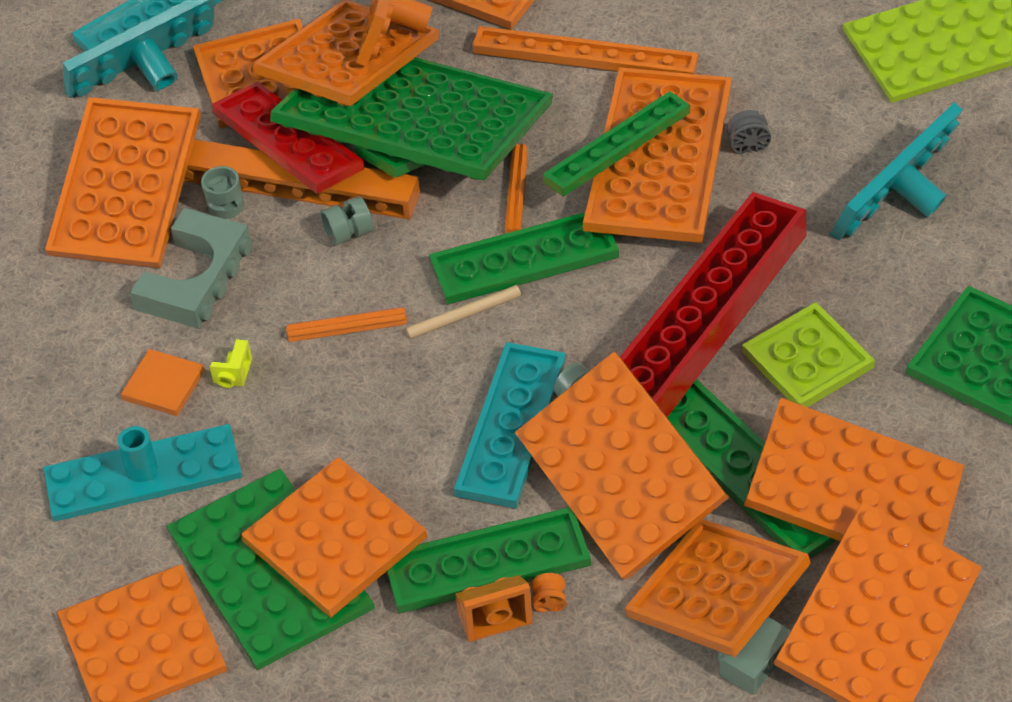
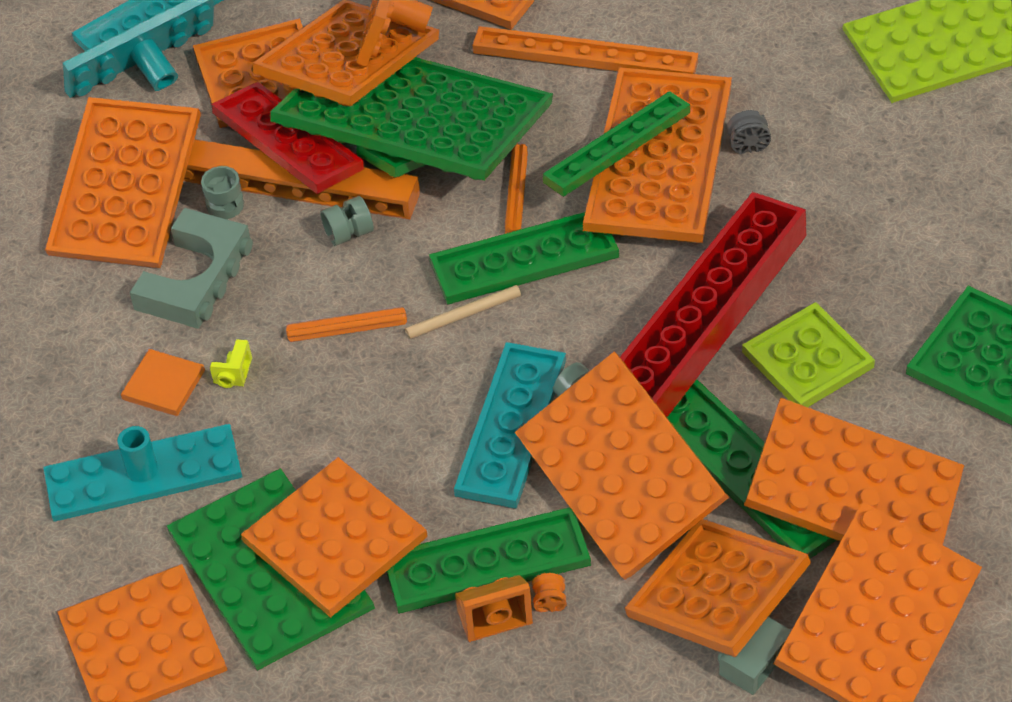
(903, 177): teal plate -> none

